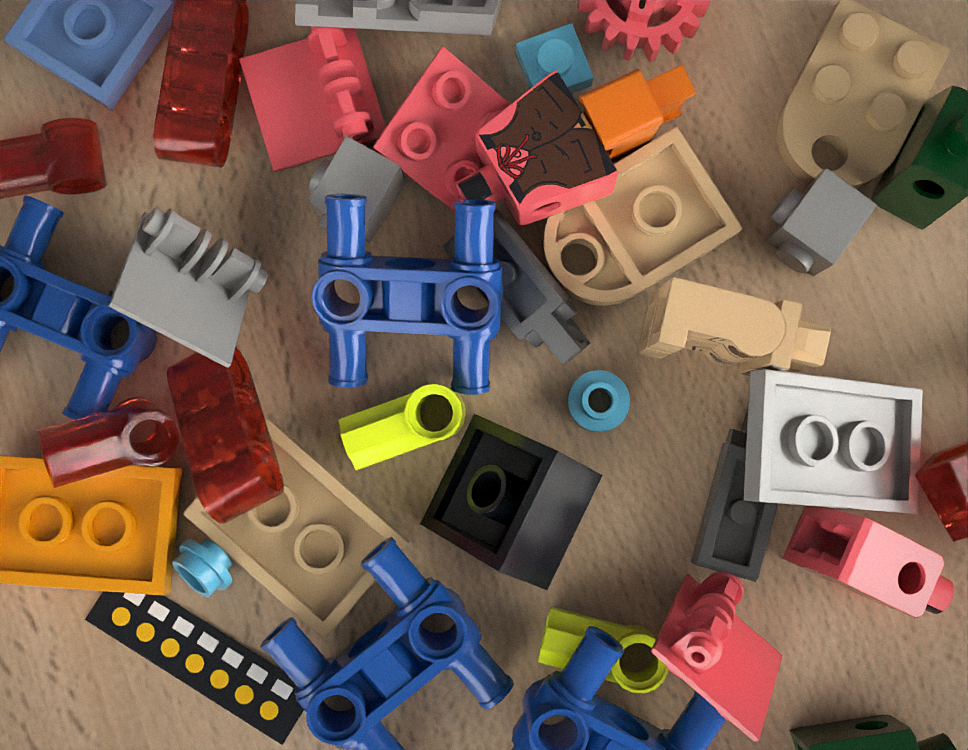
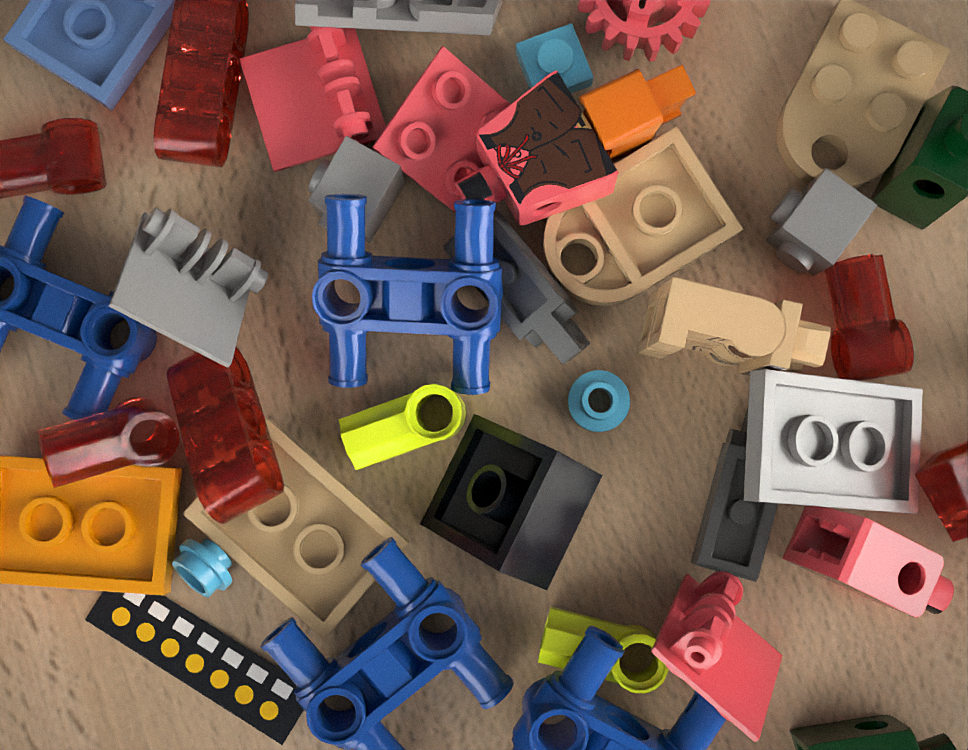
(867, 335): none -> clear red piece

